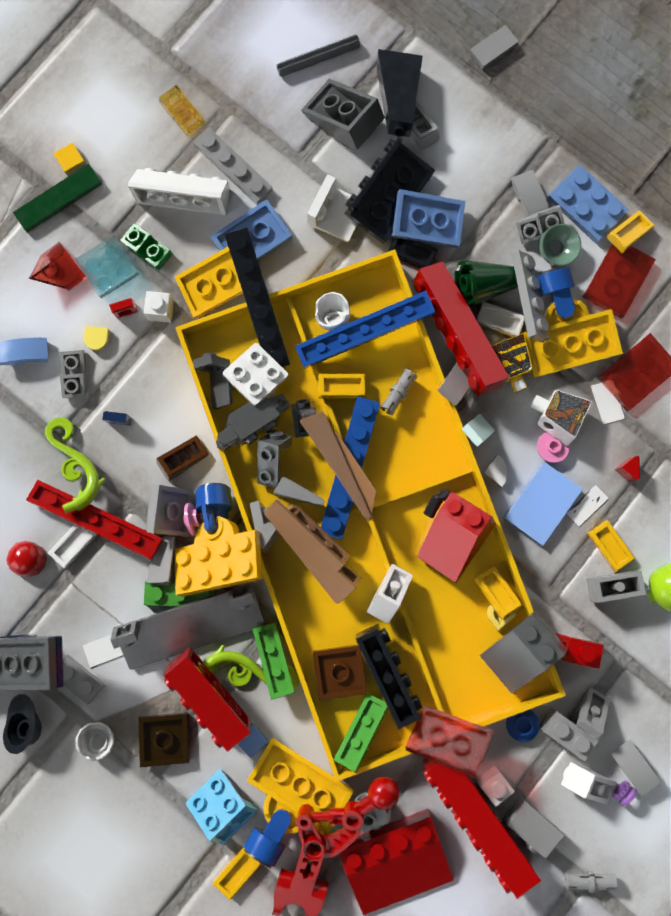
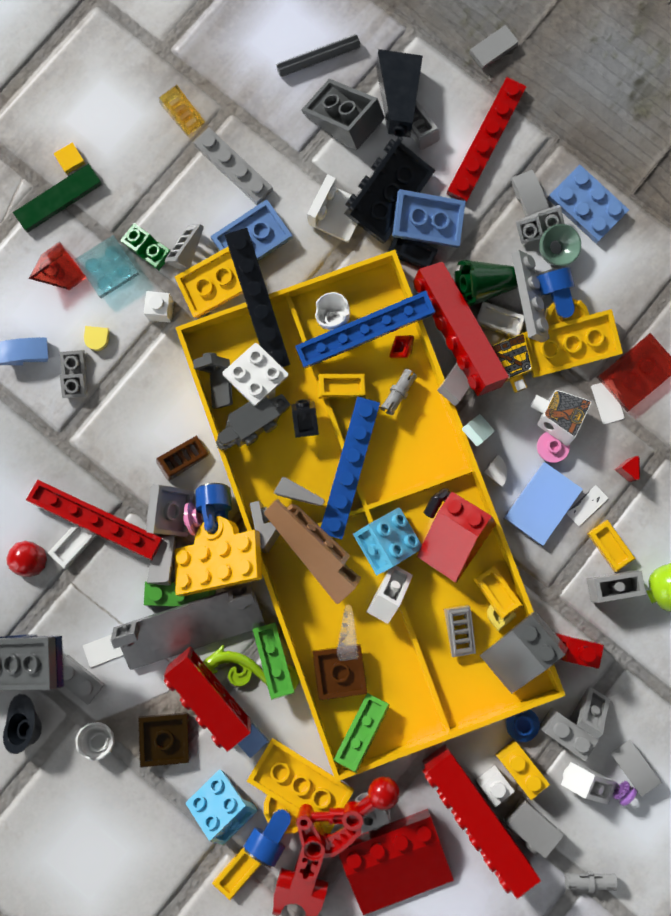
(77, 459): lime plant -> none
(117, 418): dark blue tile -> none
(123, 308): red tile -> none
(180, 191): white slope -> none
(185, 248): none -> light grey slope
(270, 456): dark grey bracket -> none
(341, 462): medium nougat wedge -> none
(347, 643): none -> clear slope
(387, 541): none -> medium azure bracket
(388, 676): black brick -> none
(402, 346): none -> red slope
(450, 741): clear red tile -> none
(456, 611): none -> light grey slope
(486, 140): none -> red plate
(522, 769): none -> yellow brick
(618, 279): clear red tile -> none
(630, 231): yellow tile -> none

